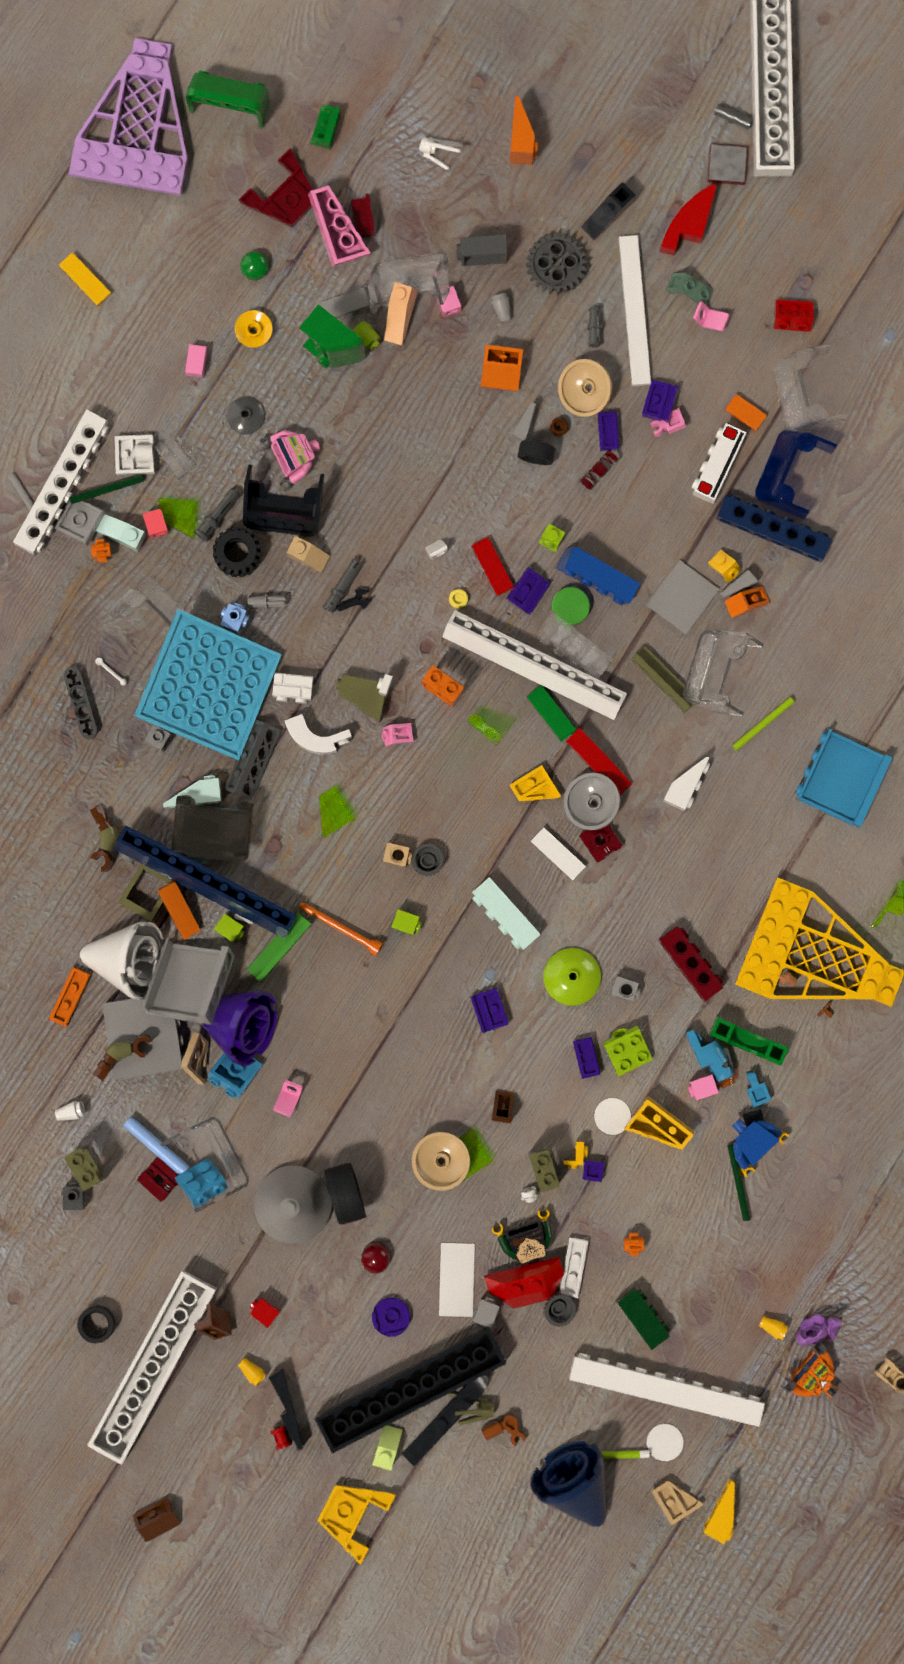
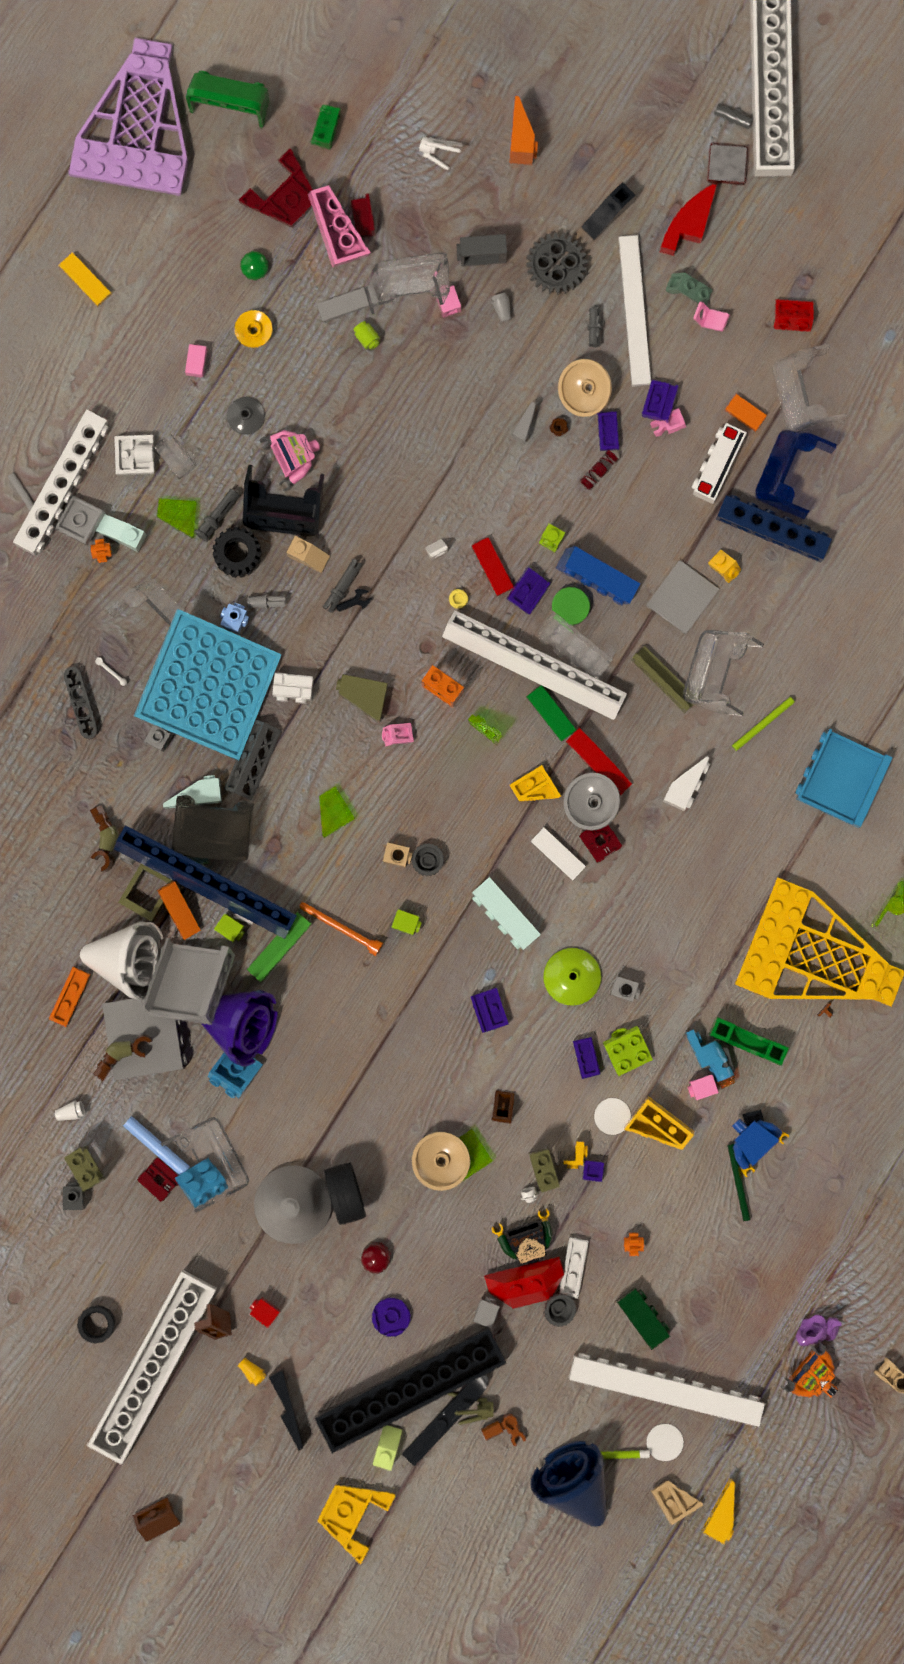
(106, 489): dark green bar -> none
(155, 523): coral panel -> none
(196, 1058): tan wing -> none
(281, 1437): red bush -> none
(288, 1098): bright pink bracket -> none
(311, 742): white arch -> none
(331, 340): green windscreen -> none
(384, 684): white plate -> none
(399, 313): light nougat slope -> none
(456, 1279): white sticker -> none
(501, 368): orange slope -> none
(536, 452): black tyre -> none
(669, 942): dark red brick -> none
(743, 582): light grey slope -> none
(747, 601): orange slope -> none
(757, 1092): dark azure plate -> none
(774, 1327): yellow cone -> none
(788, 978): nougat arm -> none

